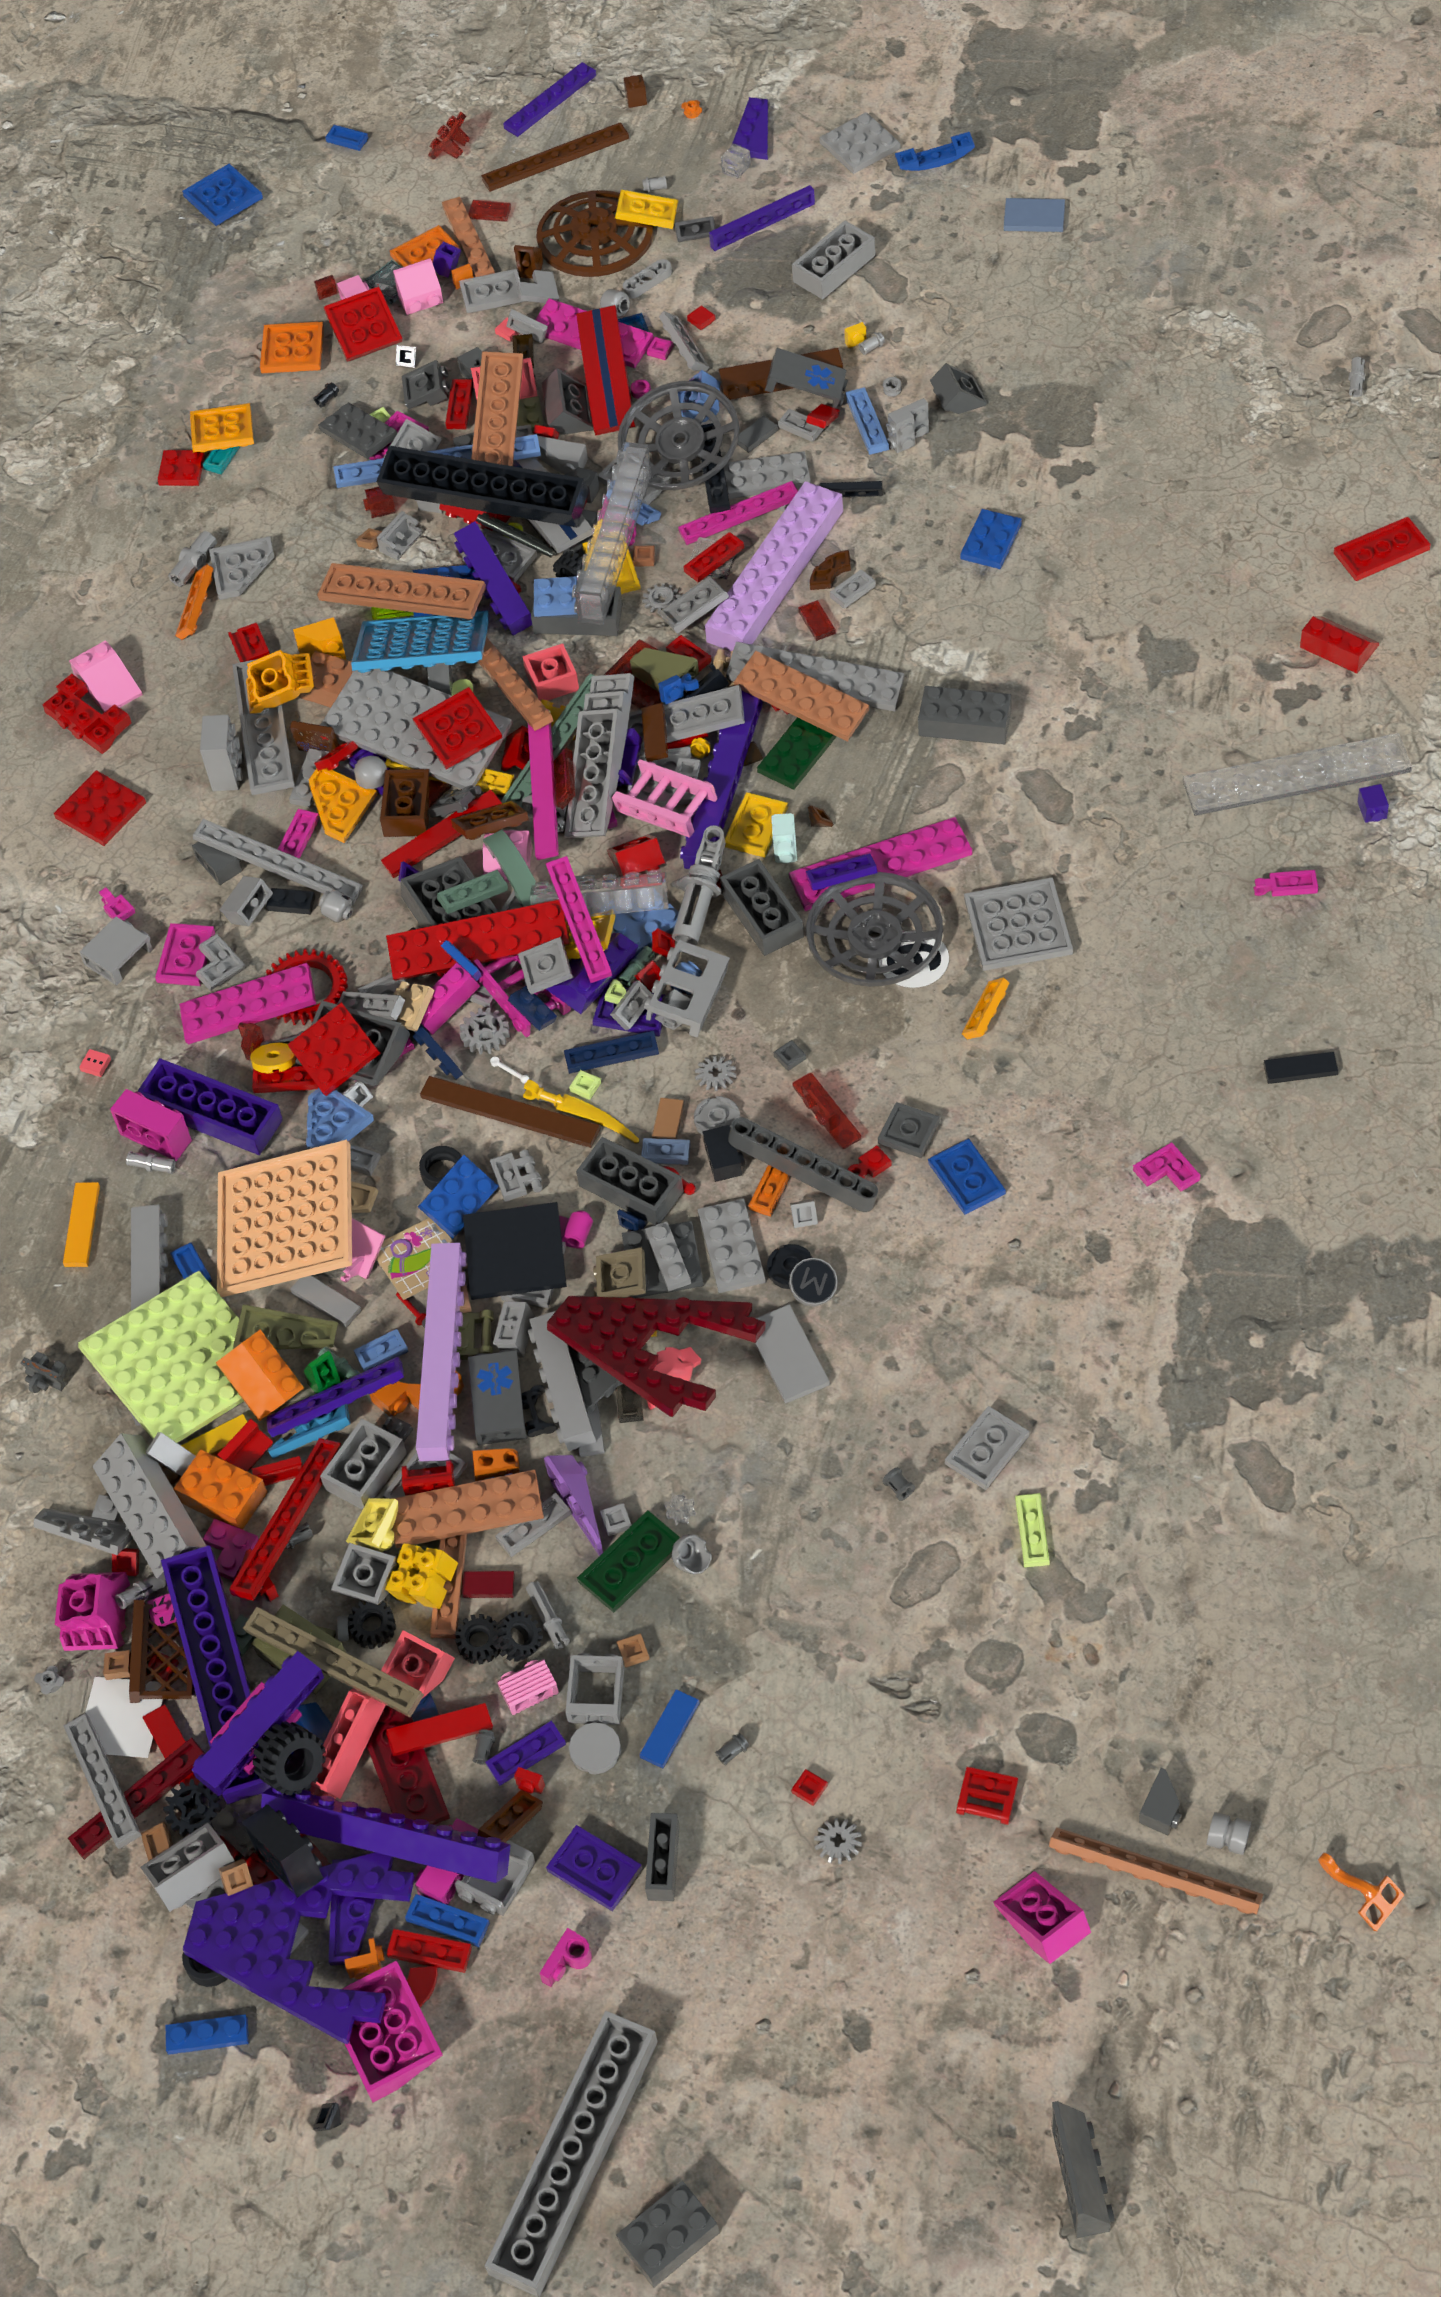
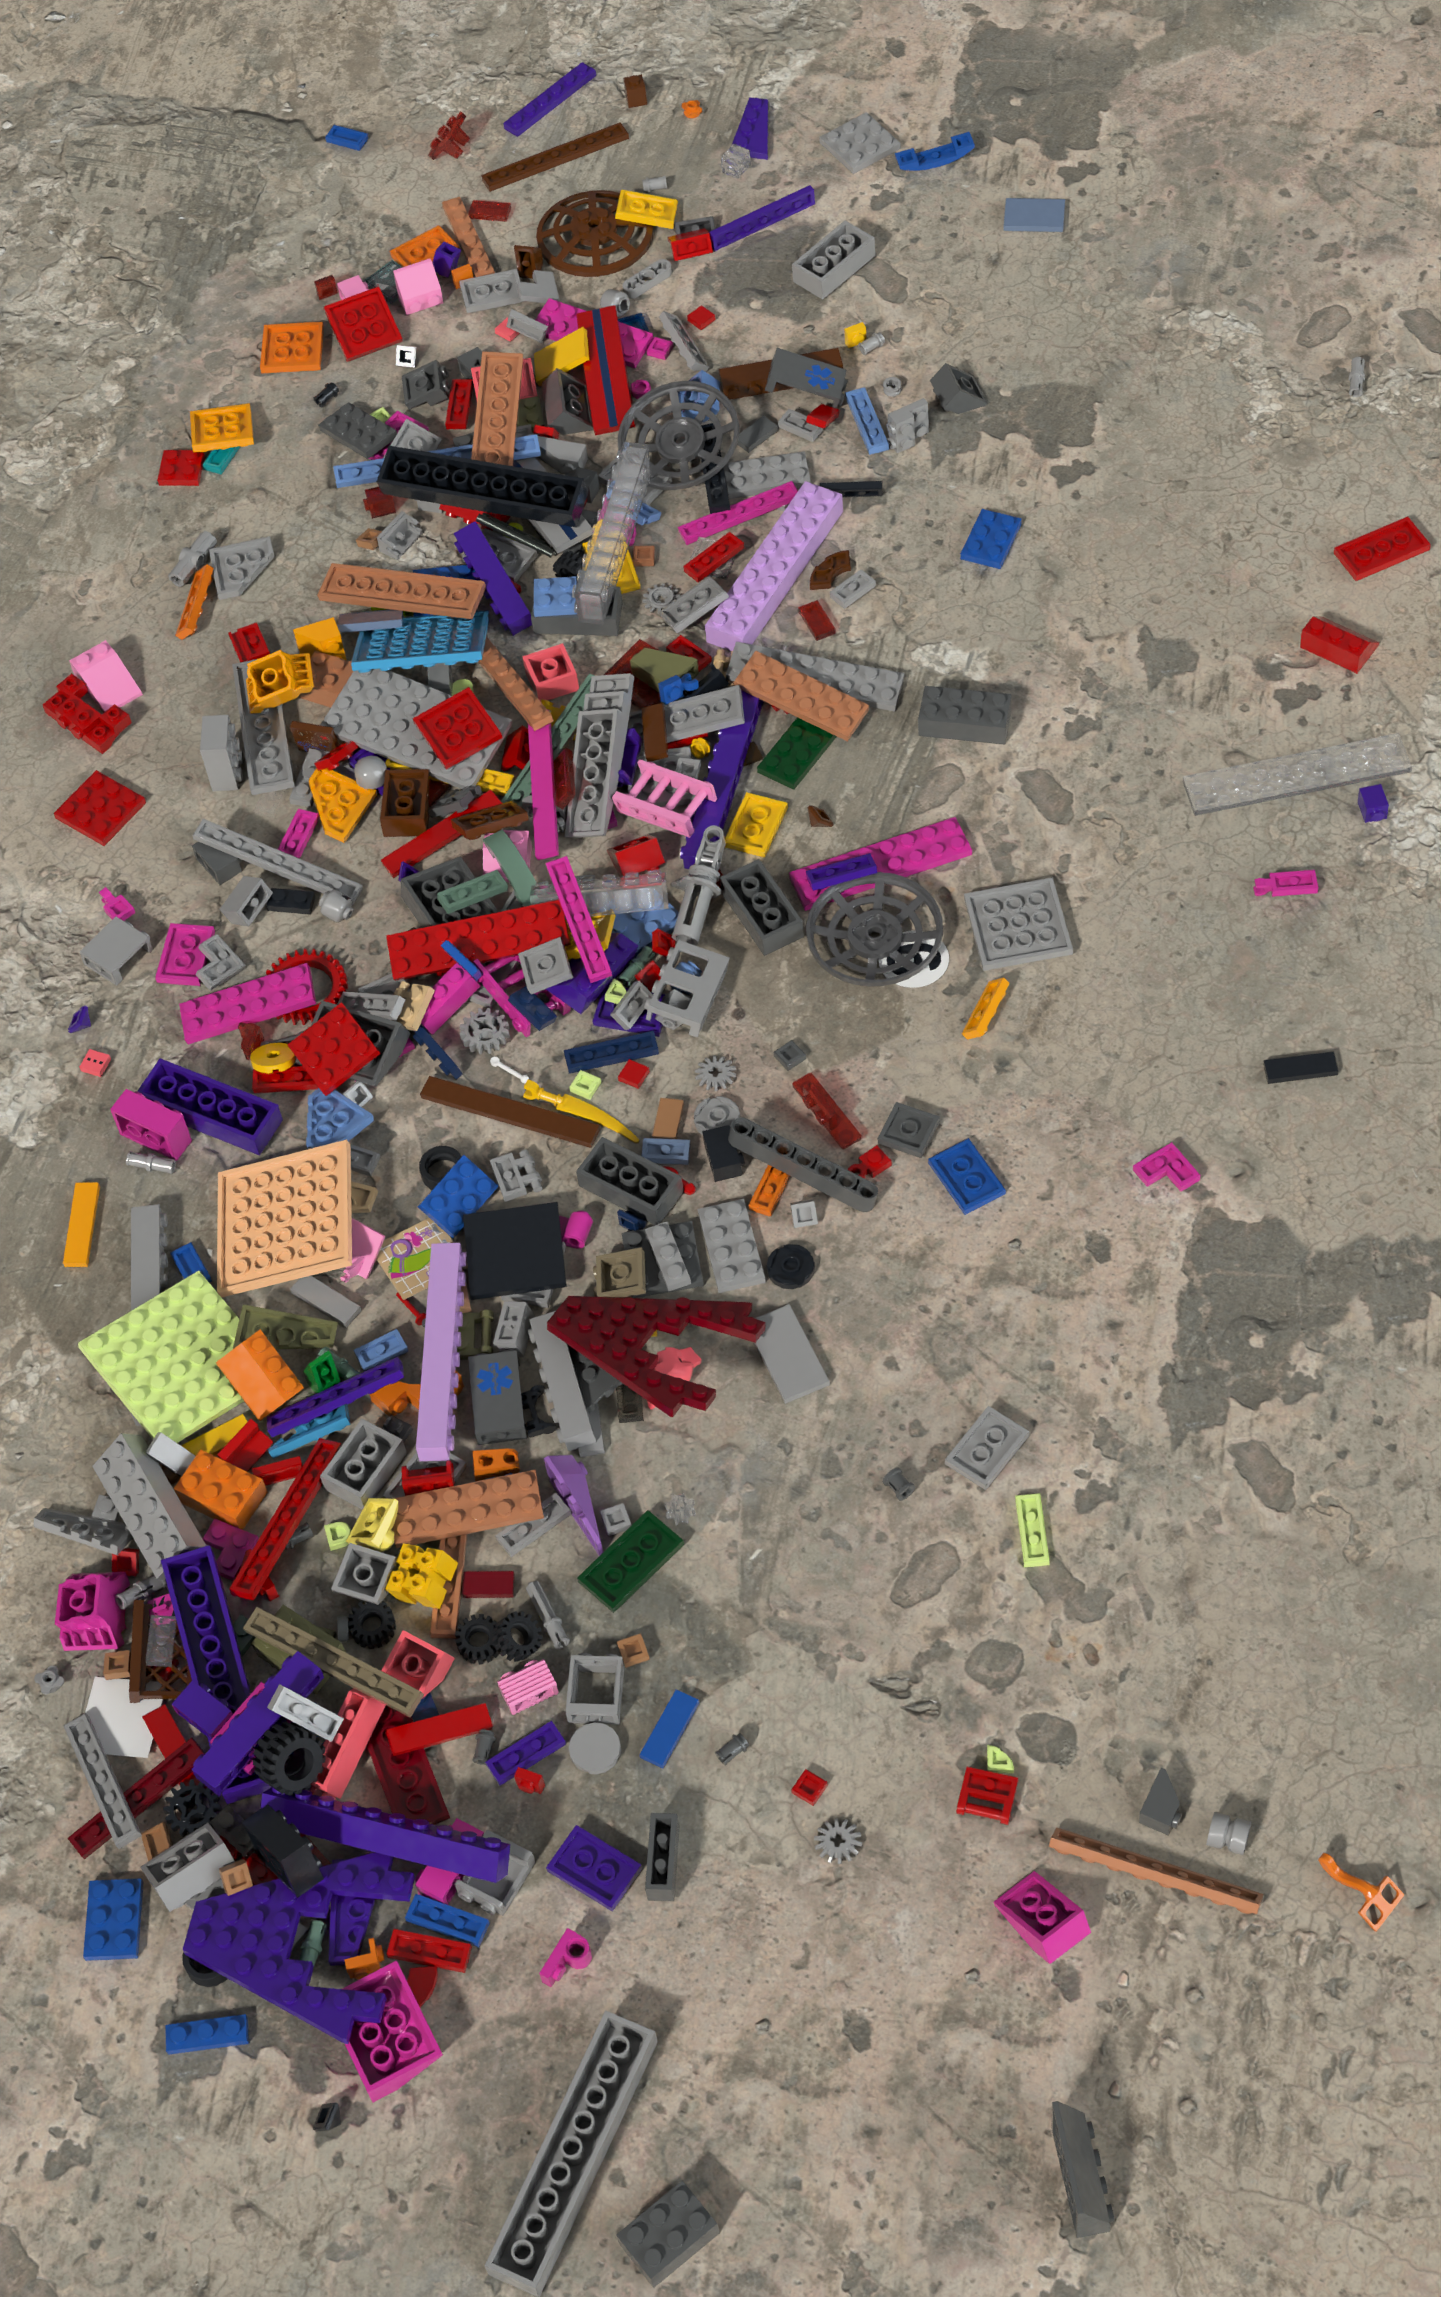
(41, 1377): dark grey hips -> none
(80, 1020): none -> dark purple slope
(113, 1919): none -> blue plate
(161, 1641): none -> clear plate
(202, 1709): none -> dark purple brick
(222, 194): blue plate -> none
(305, 1713): none -> light grey plate
(311, 1947): none -> sand green pin
(337, 1534): none -> yellowish green tile
(370, 620): none -> sand blue tile
(511, 1817): reddish brown plate -> none
(524, 345): dark brown plate -> none
(562, 354): none -> yellow tile
(633, 1074): none -> red tile
(690, 244): none -> red panel
(691, 1554): light grey hair -> none
(784, 838): light aqua brick -> none
(813, 1282): black tile -> none
(998, 1761): none -> yellowish green tile

